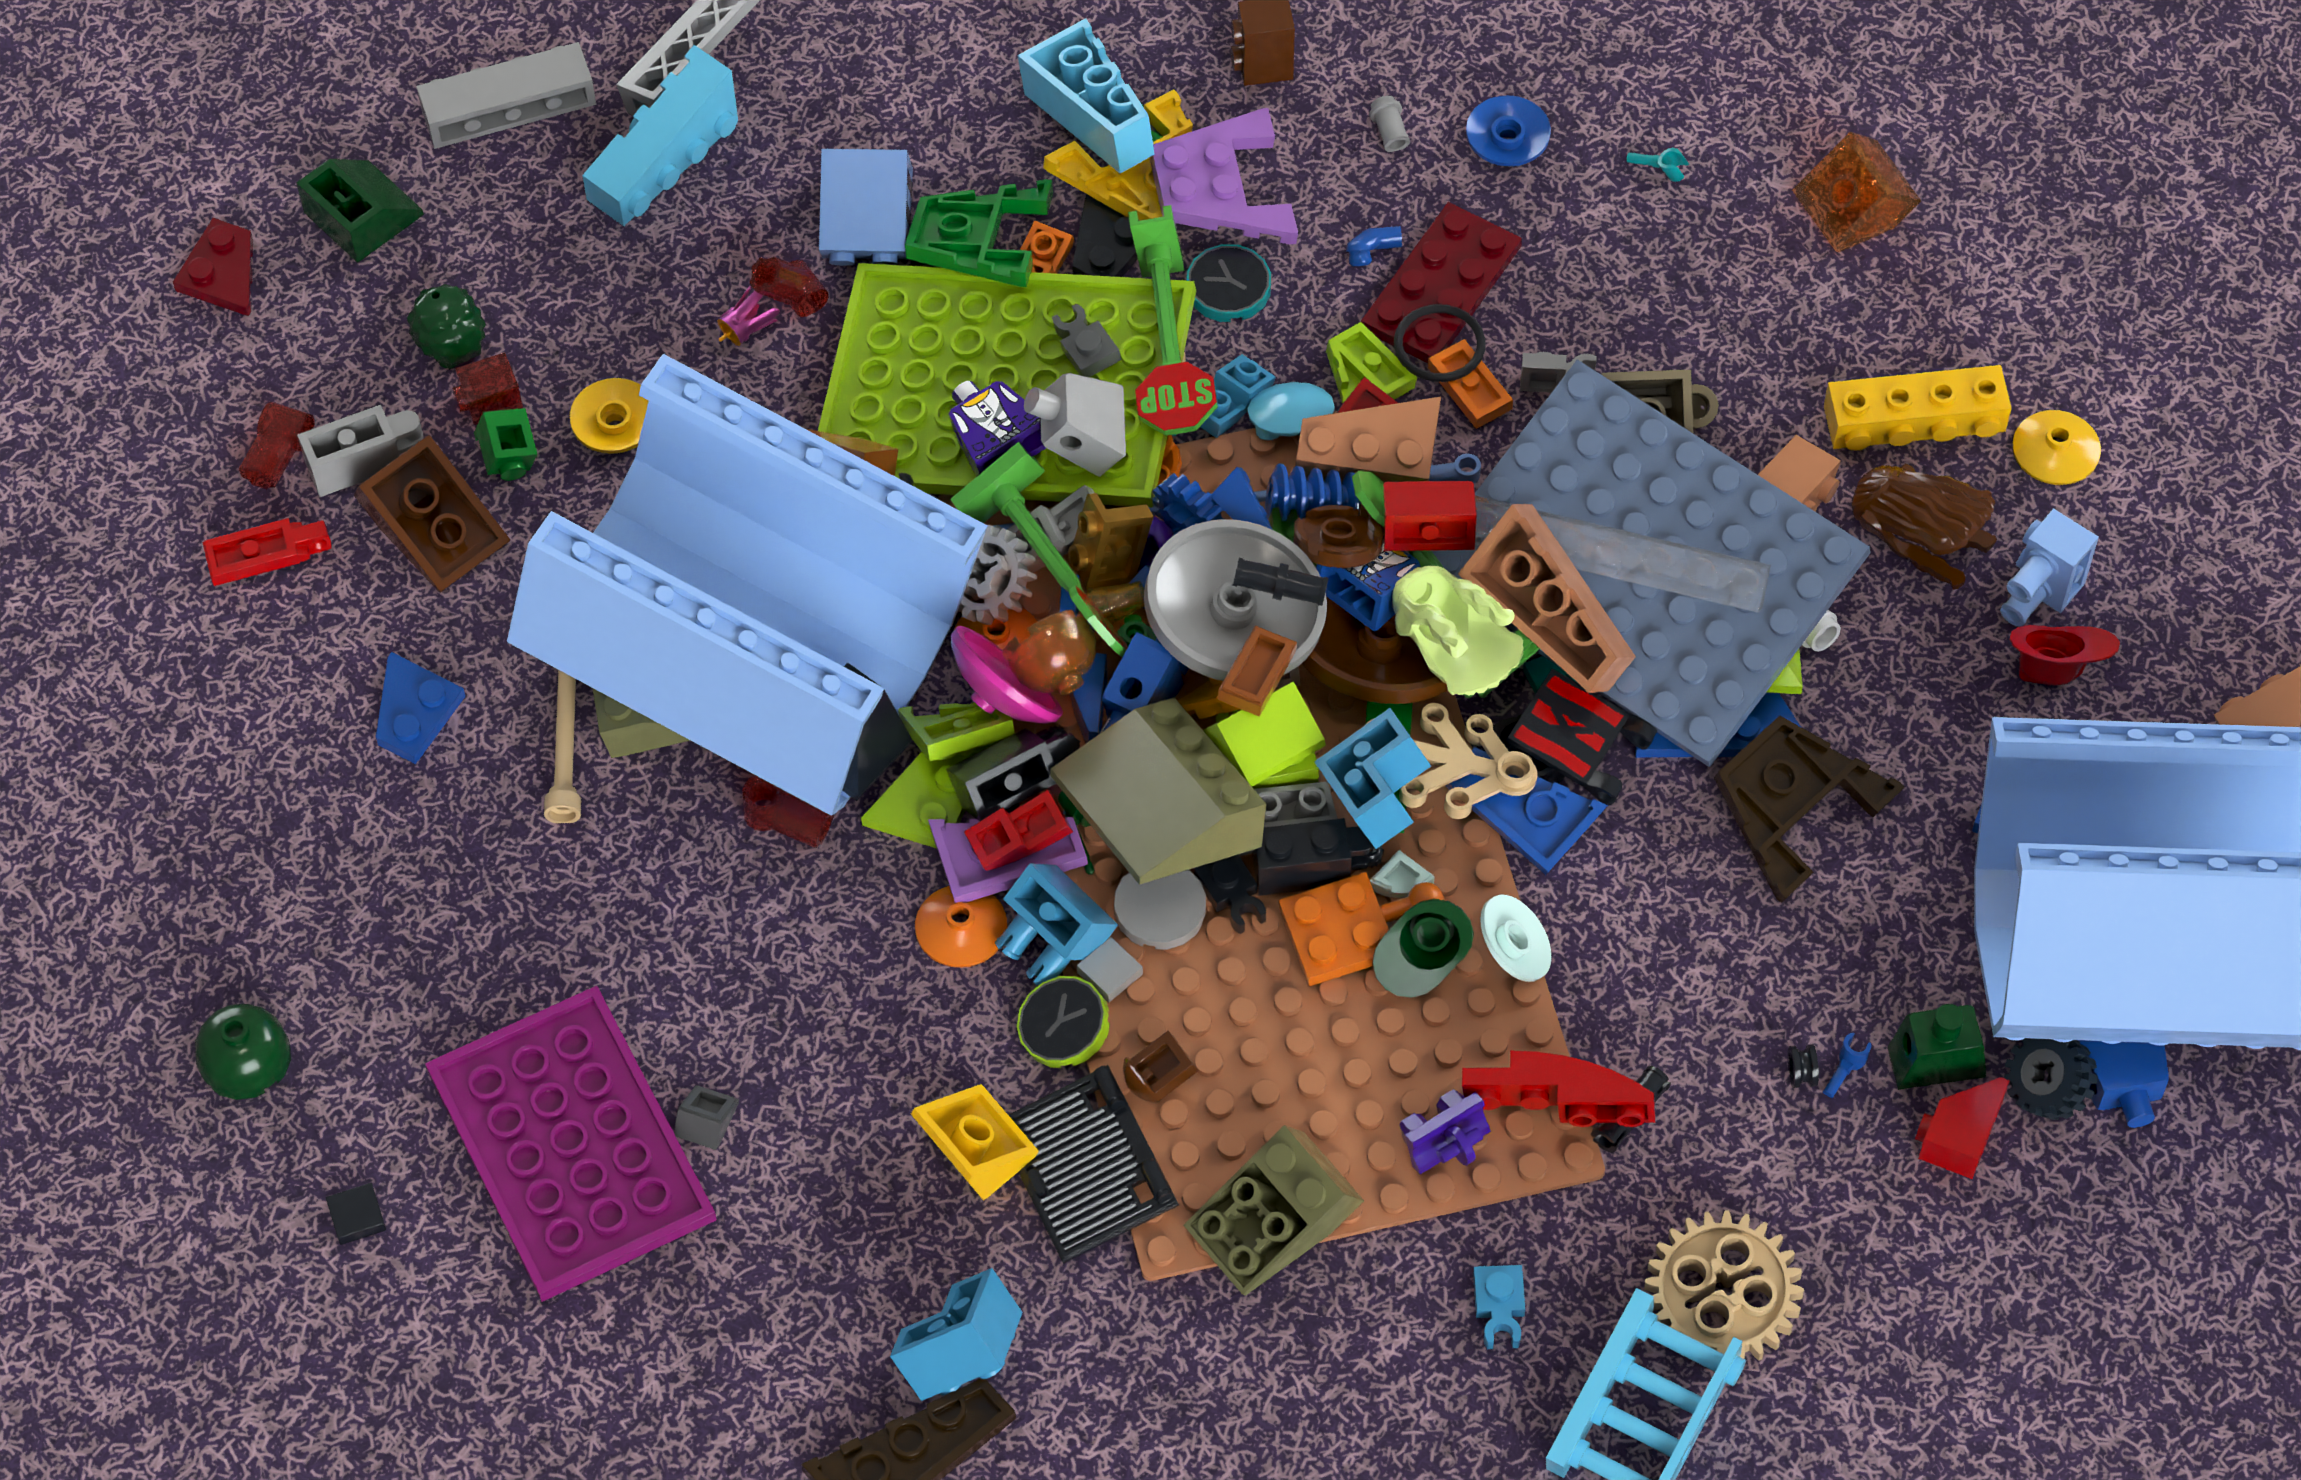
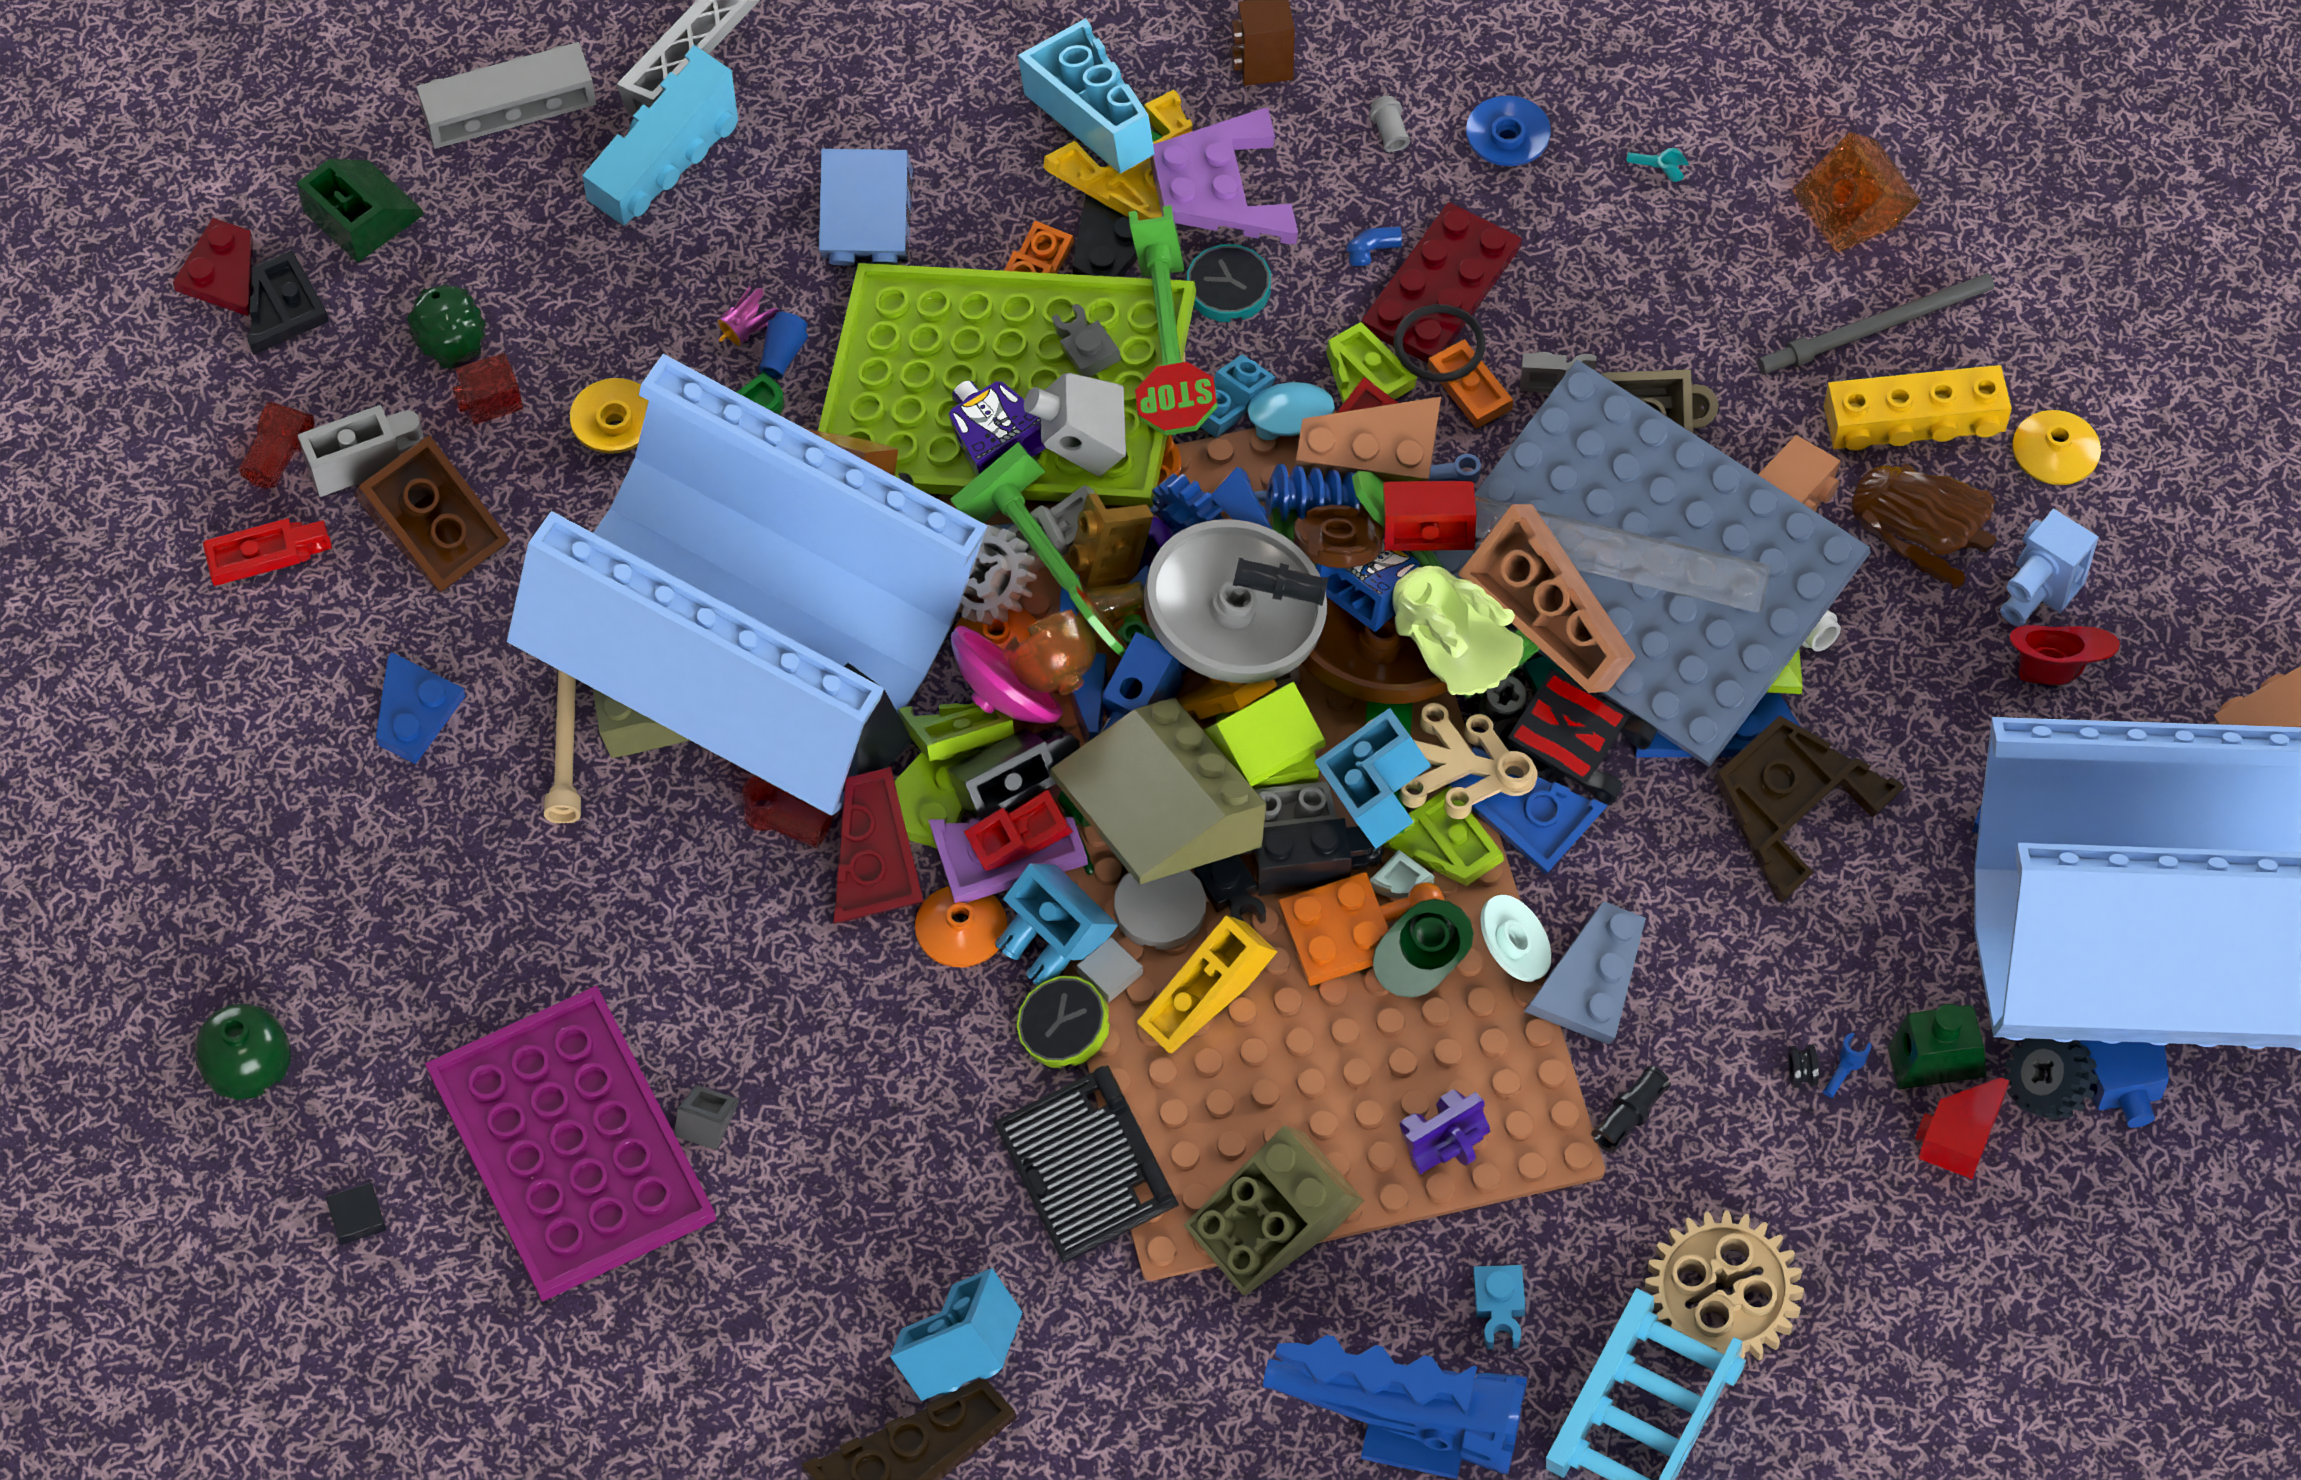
(282, 303): none -> black wing
(506, 443): green brick -> none
(764, 392): none -> green tile
(782, 342): none -> blue cone
(789, 283): clear red piece -> none
(875, 850): none -> dark red wing
(961, 230): green wing -> none
(977, 1137): yellow slope -> none
(1158, 1069): reddish brown plate -> none
(1207, 983): none -> yellow slope
(1257, 671): dark orange tile -> none
(1413, 1411): none -> blue piece
(1446, 844): none -> lime wing
(1513, 700): none -> dark grey bush
(1578, 1087): red slope -> none
(1593, 975): none -> sand blue wing
(1803, 350): none -> dark grey bar

